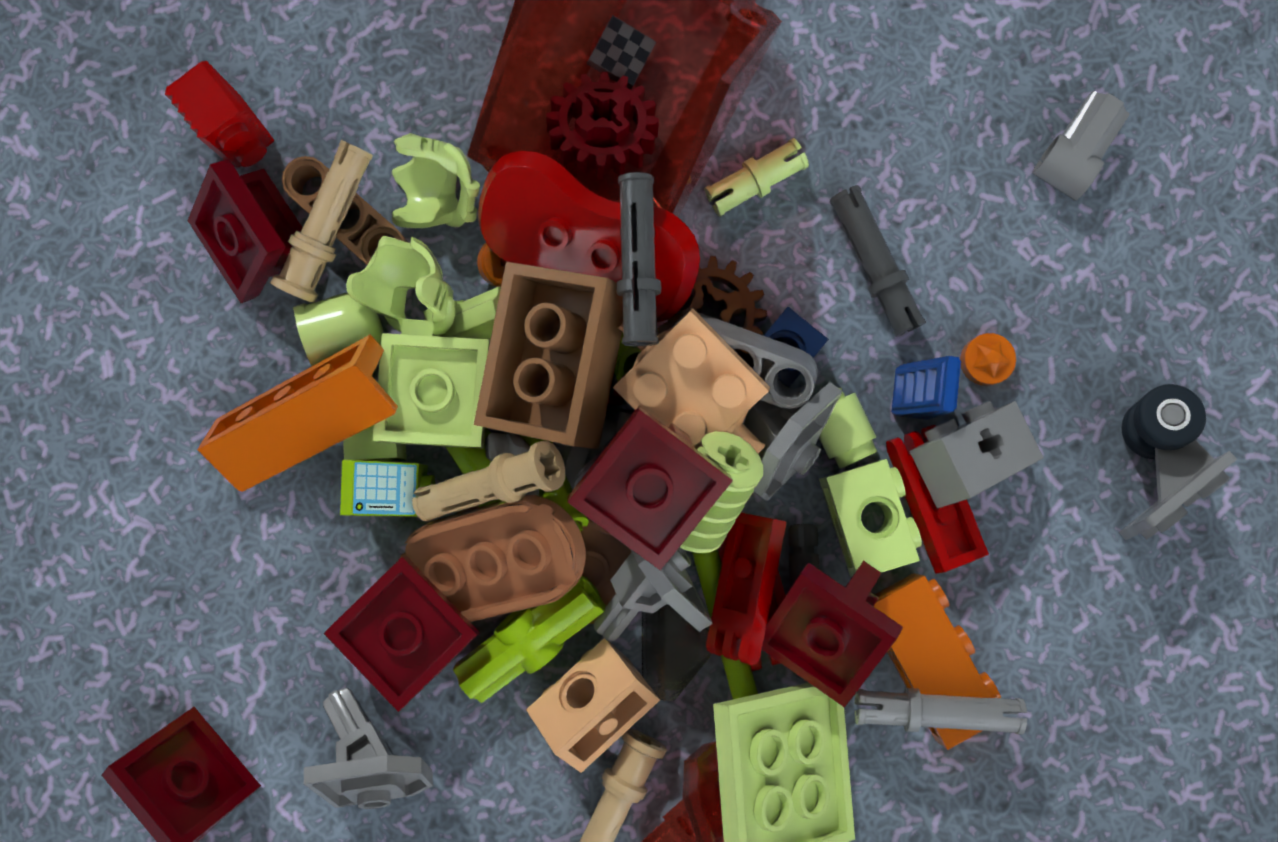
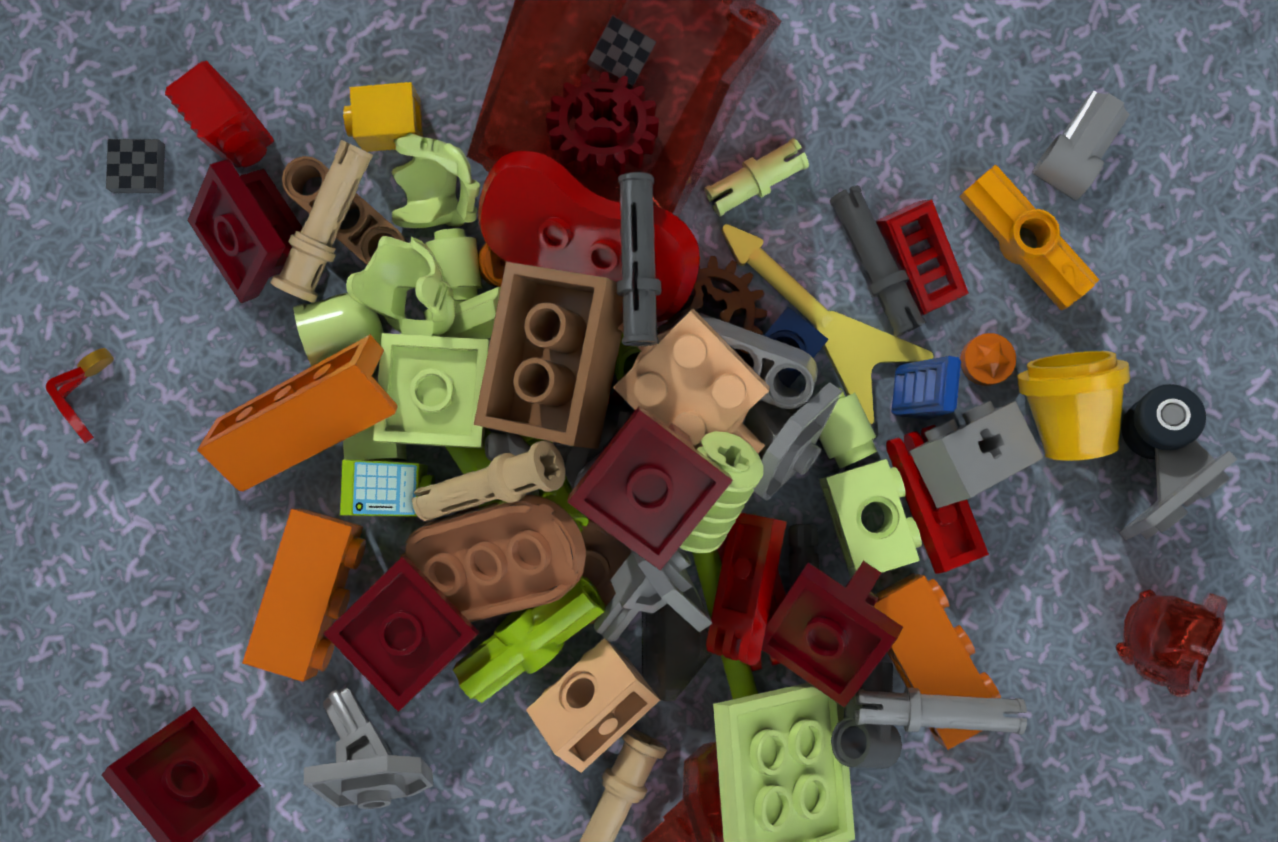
(87, 367): none -> red piece
(135, 166): none -> dark grey tile
(304, 595): none -> orange brick
(382, 114): none -> yellow brick
(458, 261): none -> yellowish green brick
(851, 344): none -> light yellow piece
(883, 741): none -> dark grey piece
(933, 231): none -> red slope
(1052, 262): none -> light orange piece
(1076, 402): none -> yellow piece
(1171, 638): none -> clear red helmet

